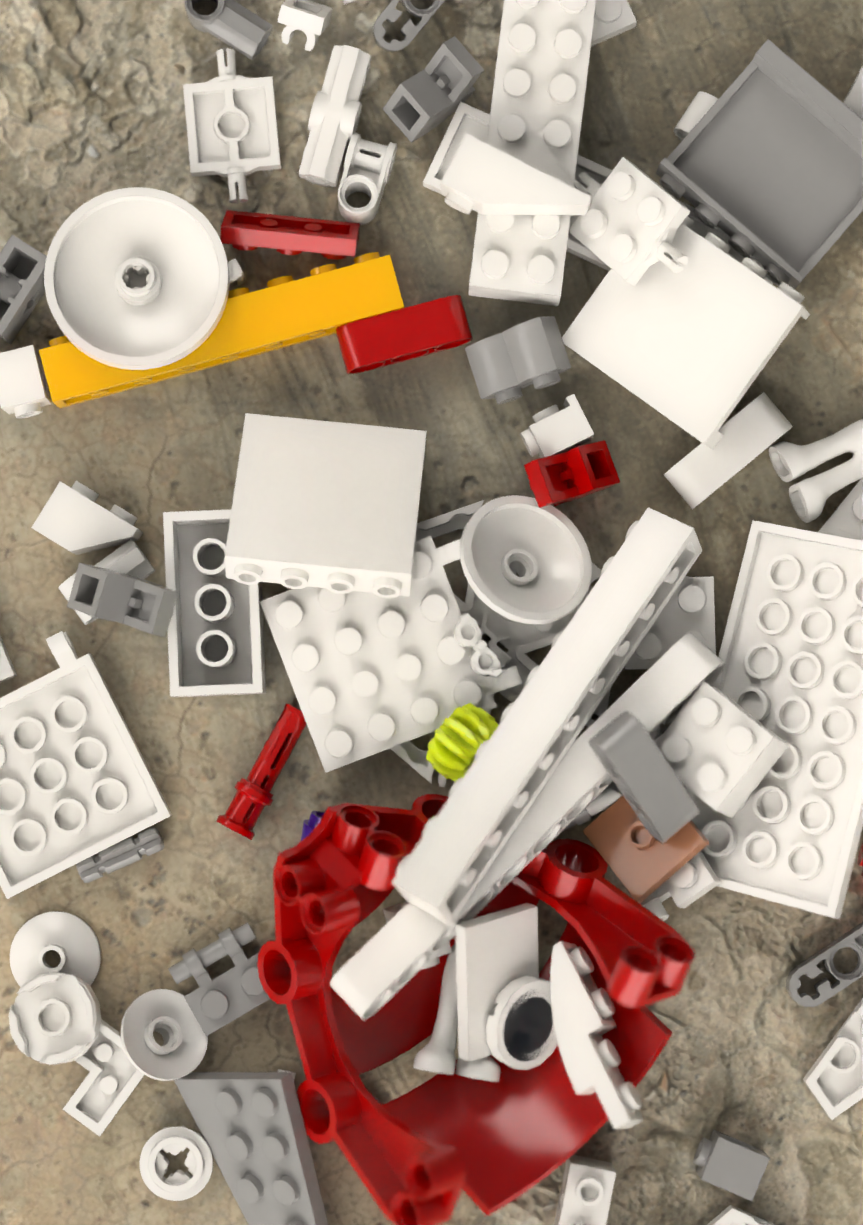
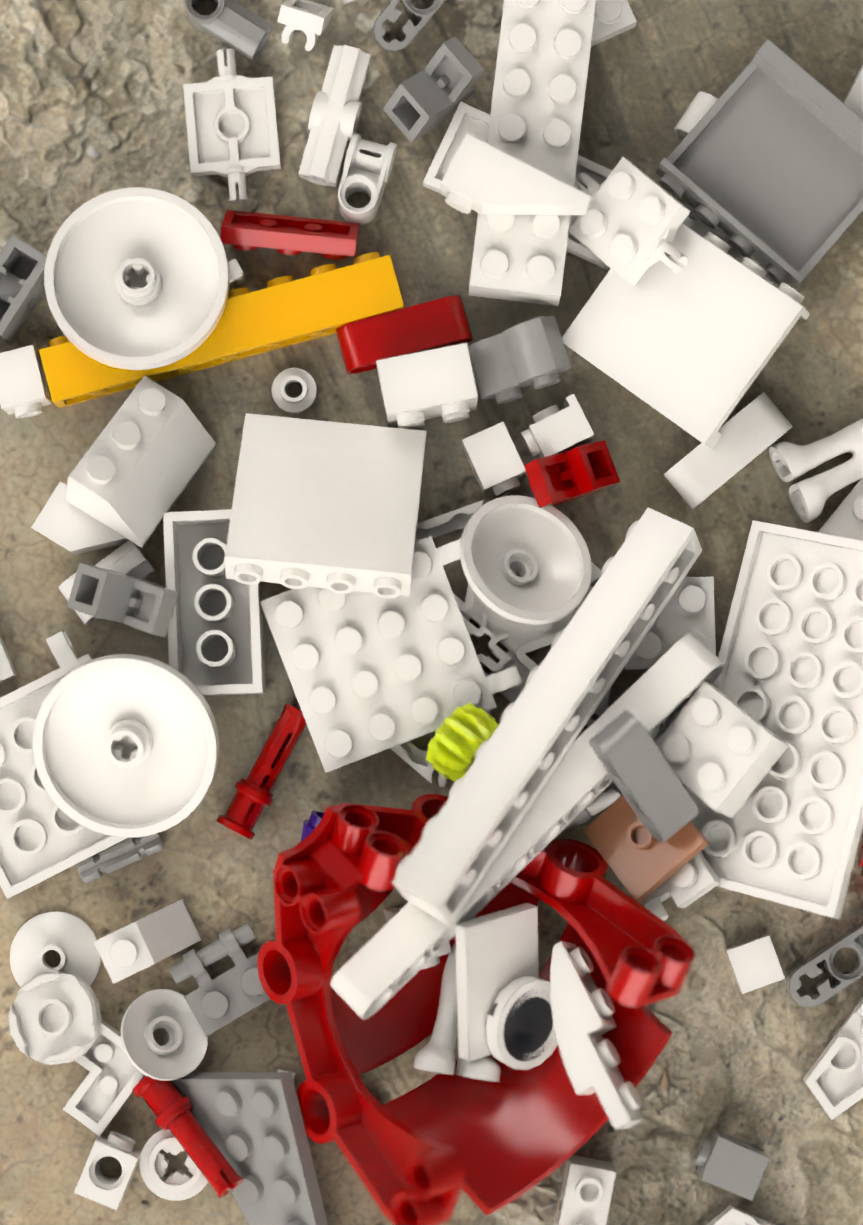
(95, 1184): none -> white brick
(126, 745): none -> white dish
(140, 462): none -> white slope
(147, 941): none -> white slope
(175, 1114): none -> red pin
(297, 404): none -> white plate
(428, 386): none -> white brick
(482, 659): white piece -> none
(494, 459): none -> white brick
(755, 964): none -> white tile

